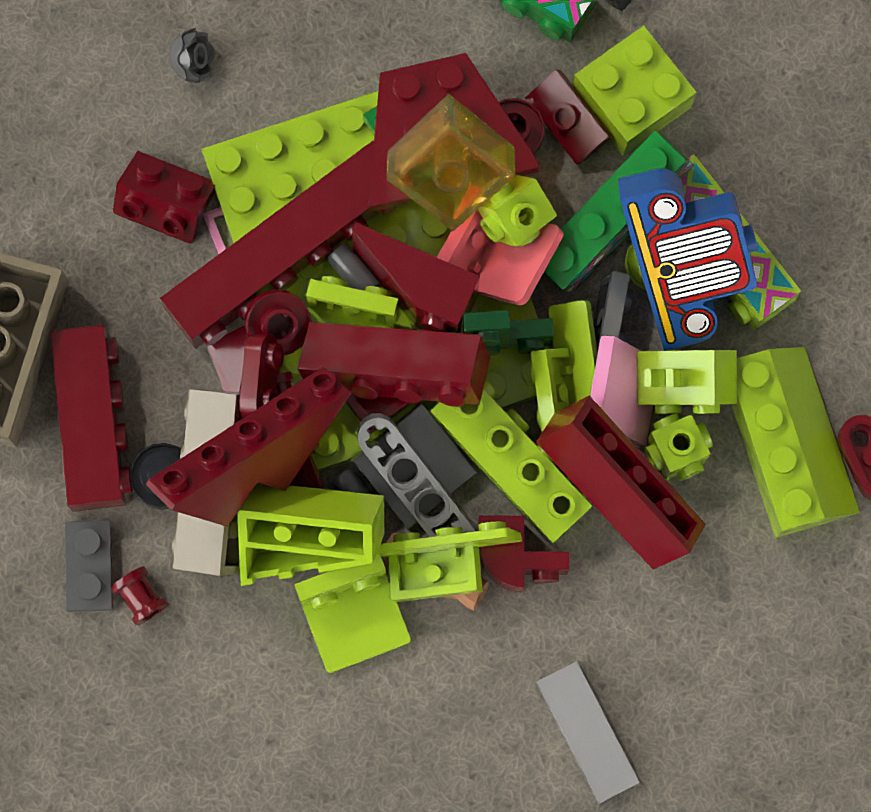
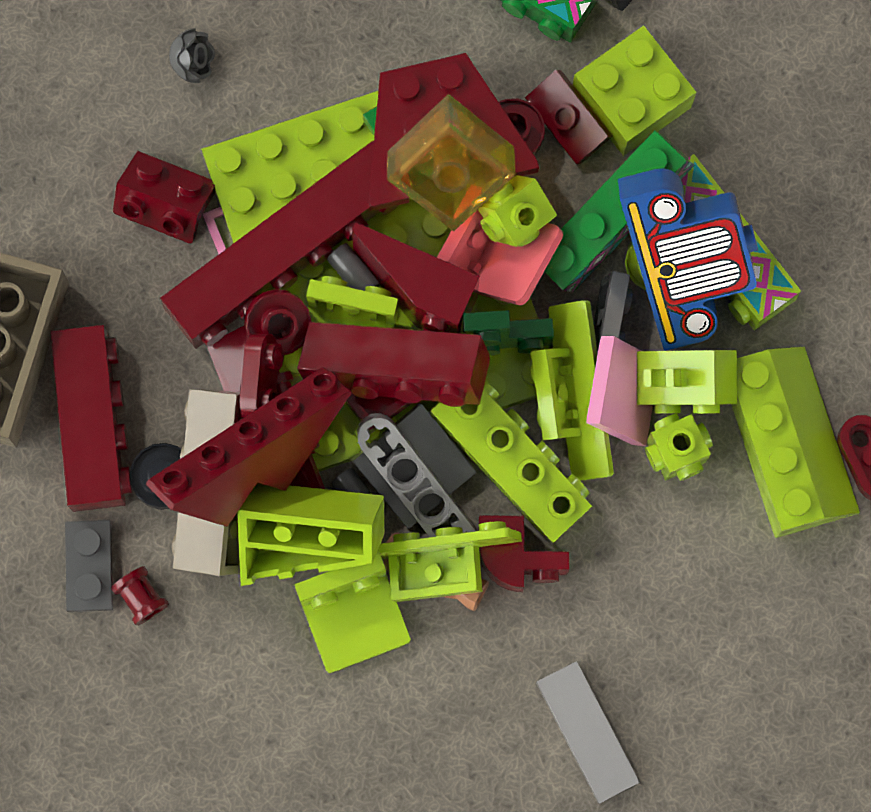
(621, 483): dark red brick -> none

